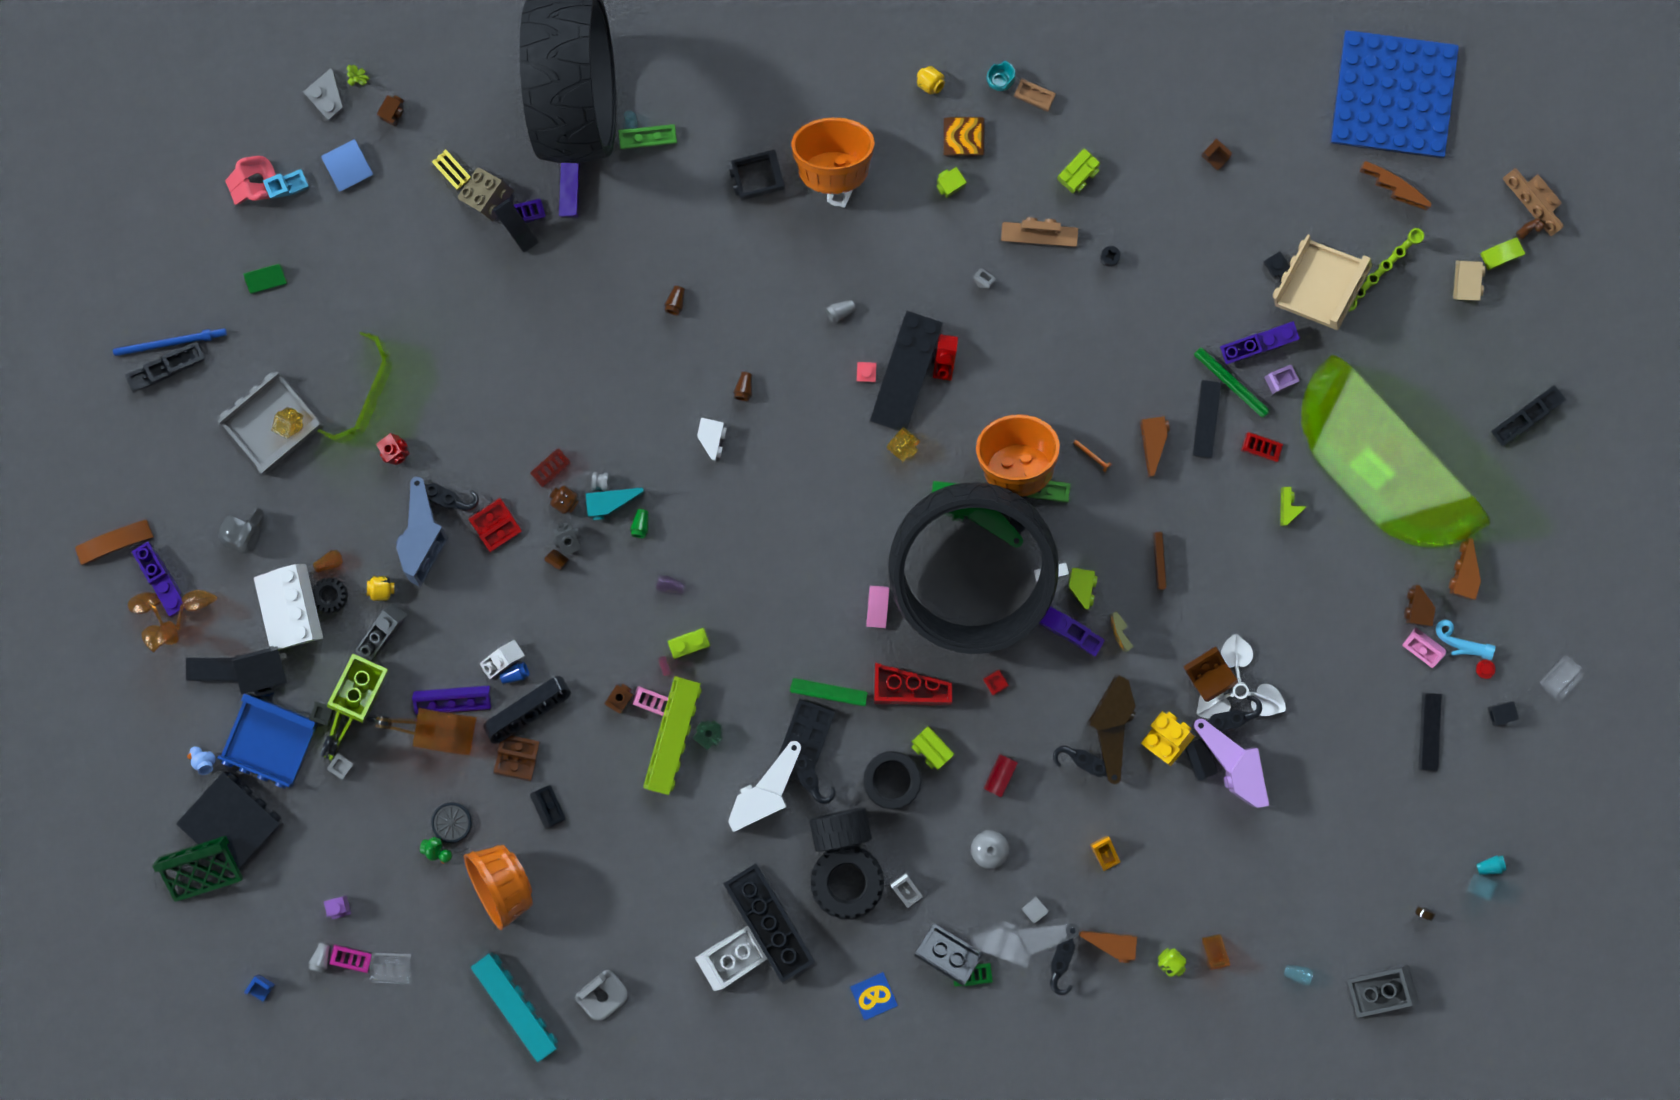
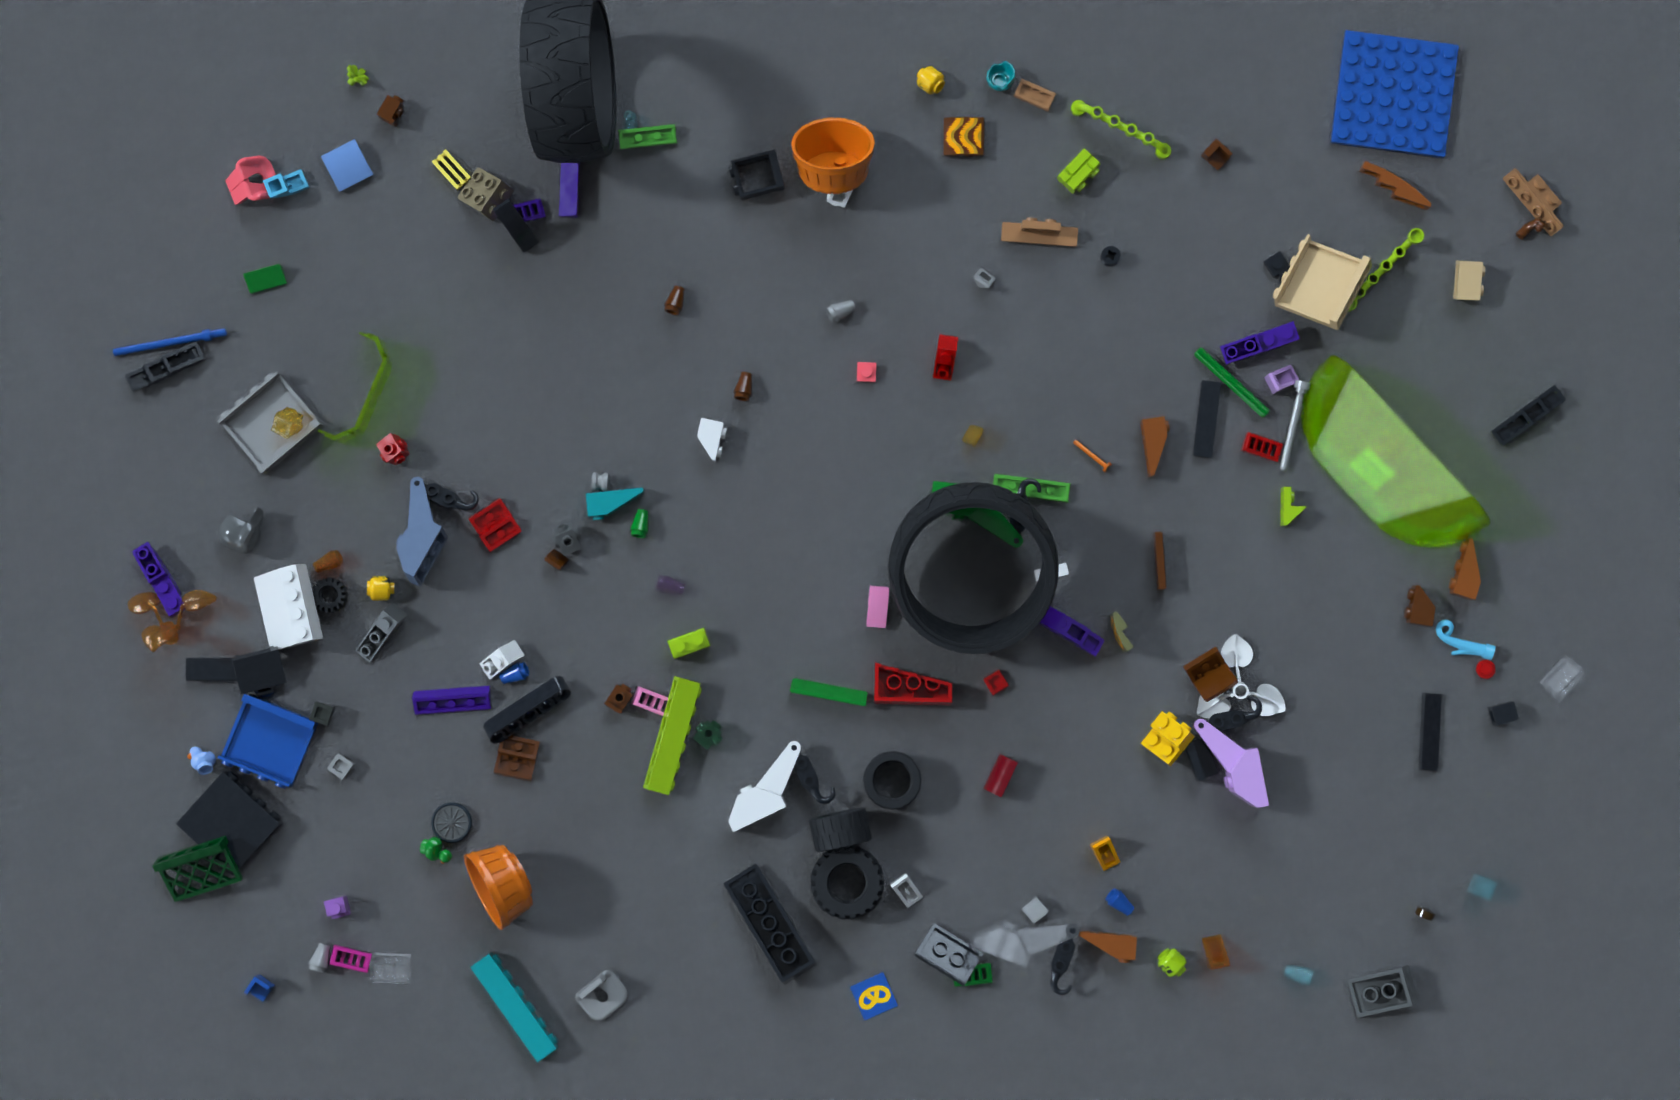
(113, 541): dark orange slope -> none
(325, 95): light grey wing -> none
(353, 697): lime slope -> none
(435, 730): clear orange slope -> none
(547, 806): black slope -> none
(563, 499): reddish brown head -> none
(566, 462): clear red slope -> none
(665, 666): clear pink tile -> none
(731, 958): white slope -> none
(809, 728): black plate -> none
(903, 445): clear yellow brick -> none
(906, 371): black slope -> none
(932, 748): lime brick -> none
(950, 182): lime brick -> none
(972, 435): none -> clear yellow slope
(989, 849): light grey cylinder -> none
(1018, 453): orange piece -> none
(1079, 107): none -> lime bar
(1081, 586): lime slope -> none
(1109, 720): dark brown slope -> none
(1119, 901): none -> blue cone
(1301, 389): none -> light grey piece
(1424, 647): bright pink slope -> none
(1493, 865): teal cone -> none
(1502, 253): lime slope -> none

